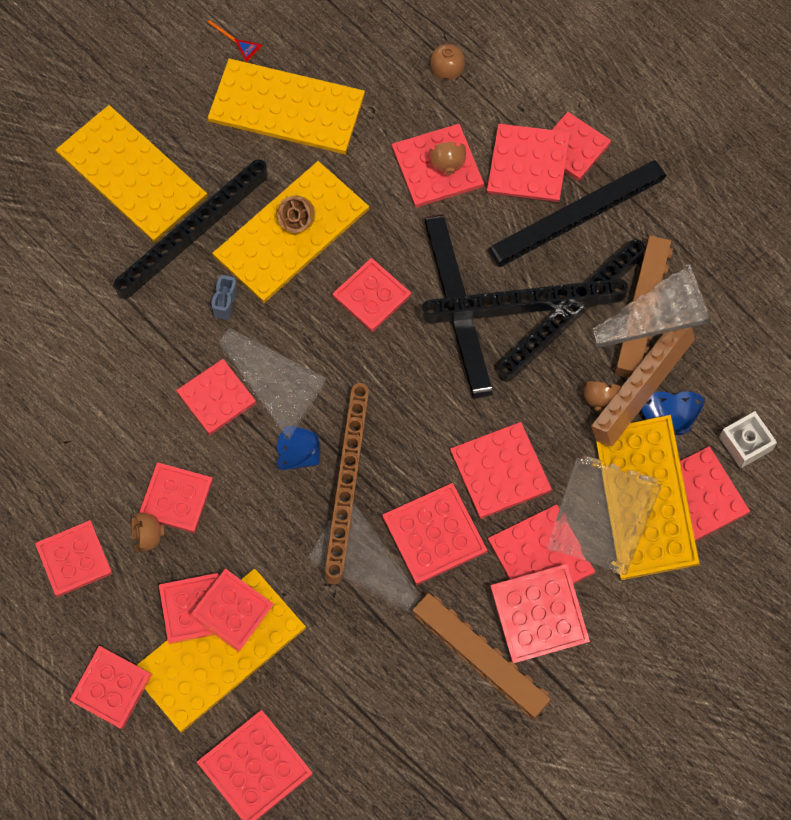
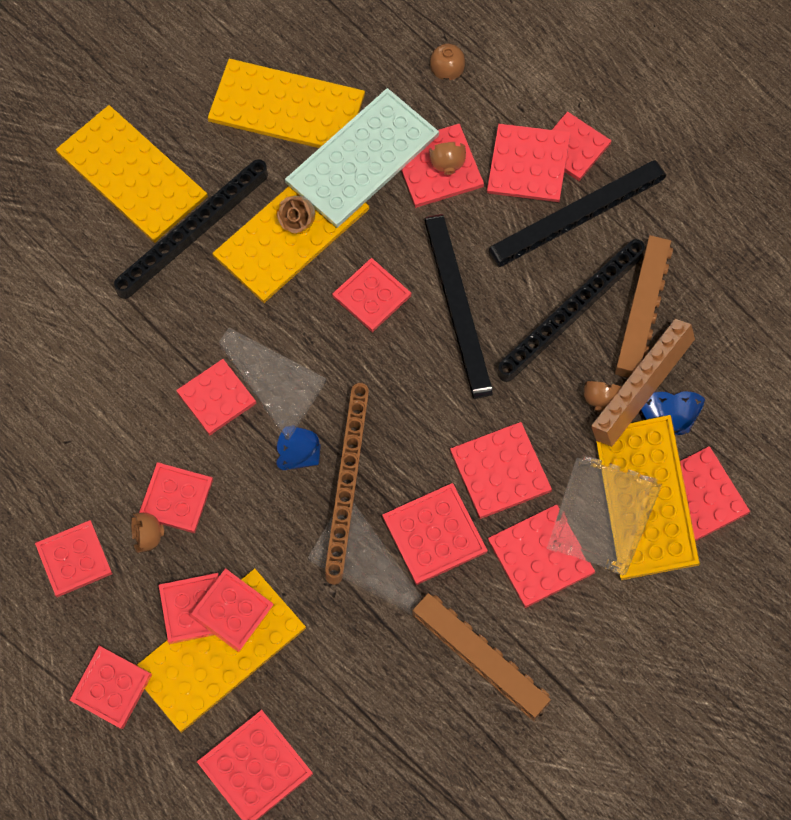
(224, 297): sand blue brick -> none
(246, 48): piece -> none
(362, 157): none -> light aqua plate
(517, 306): black beam -> none
(539, 613): coral plate -> none
(667, 308): clear wing -> none
(747, 439): white brick -> none

